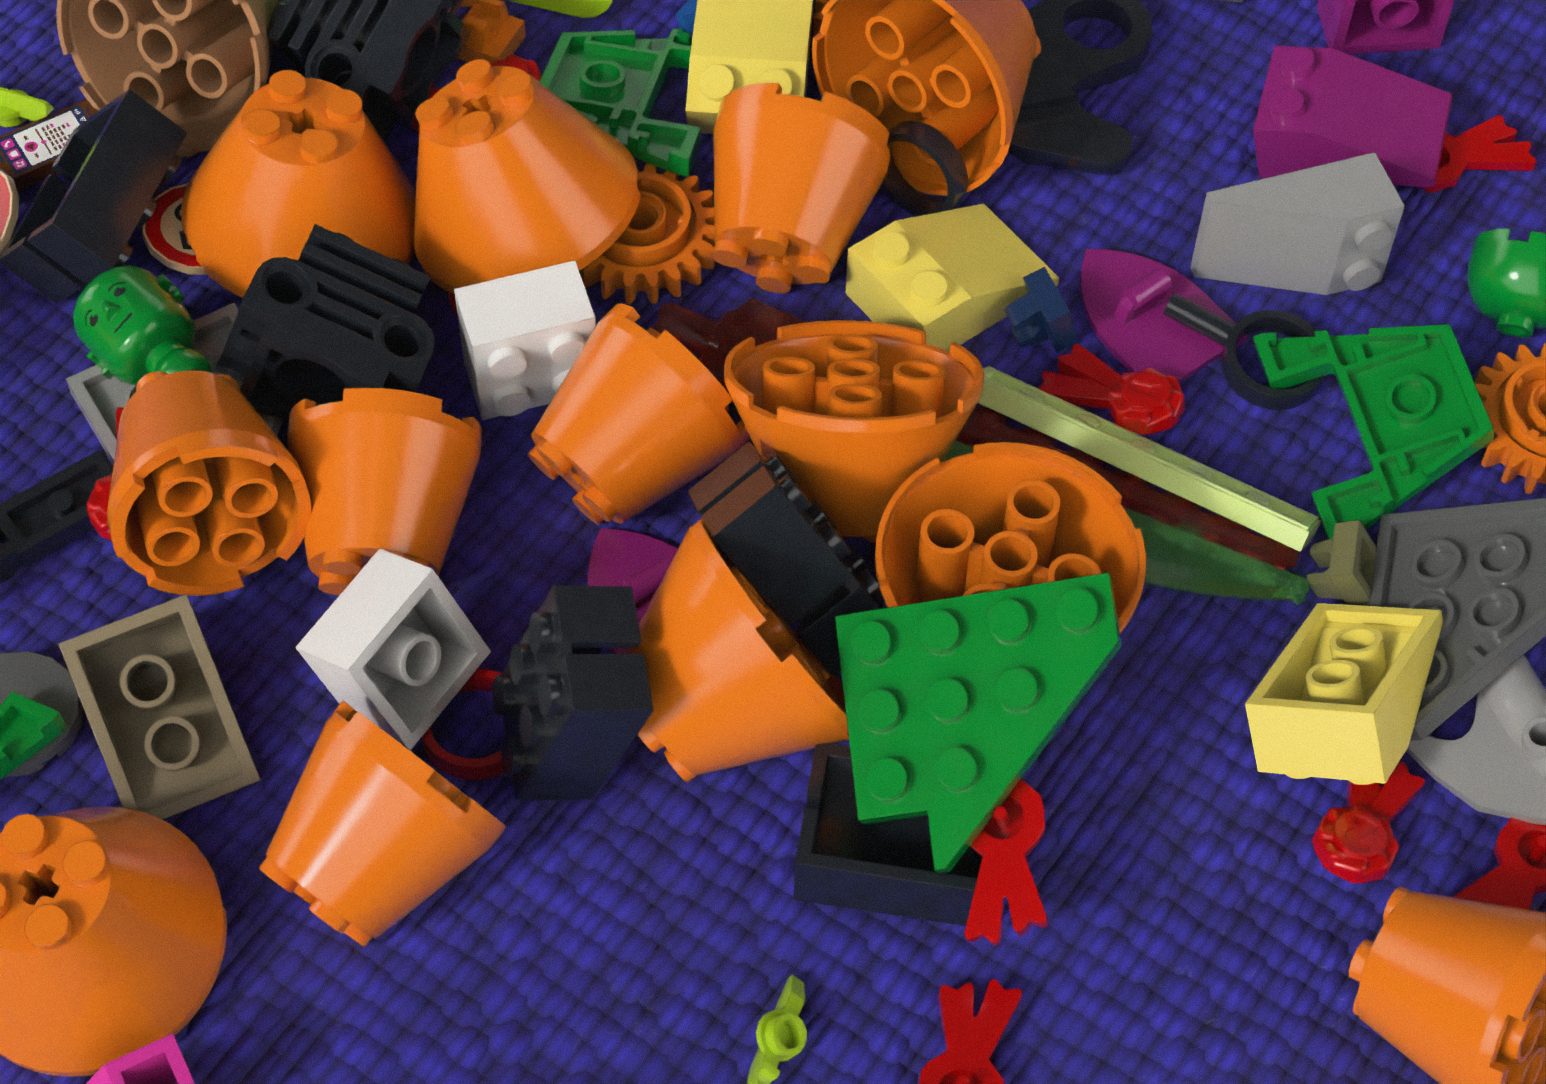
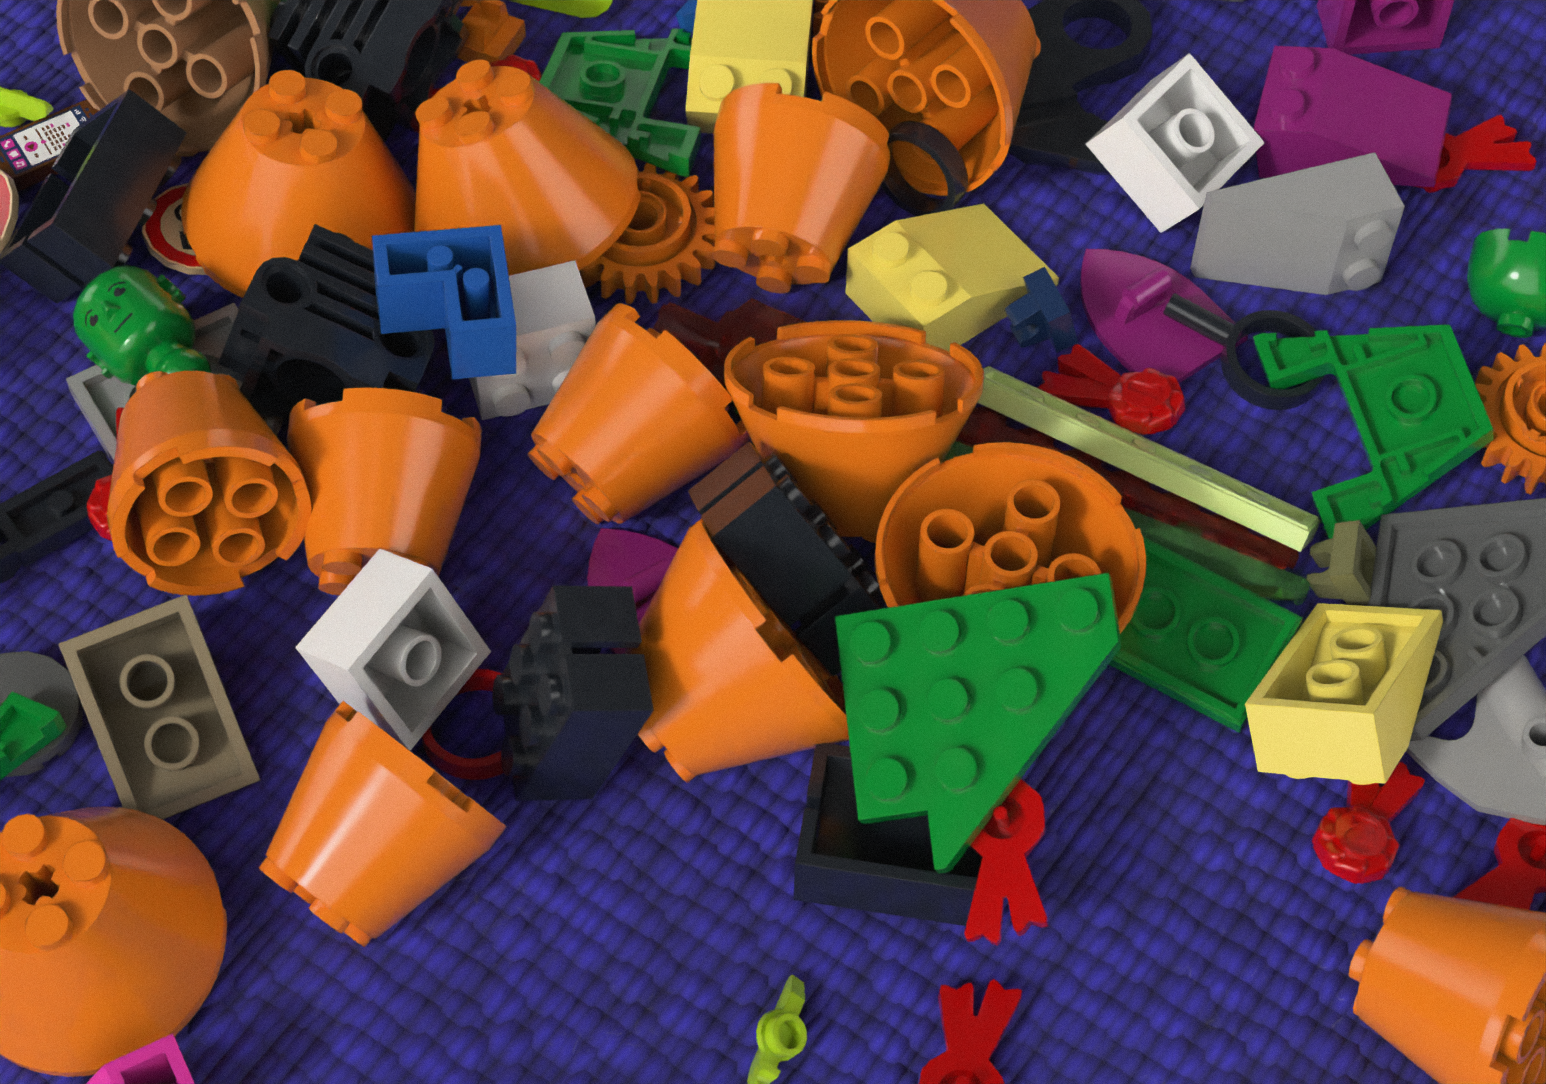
(450, 283): none -> blue brick
(1175, 143): none -> white brick
(1202, 637): none -> green tile

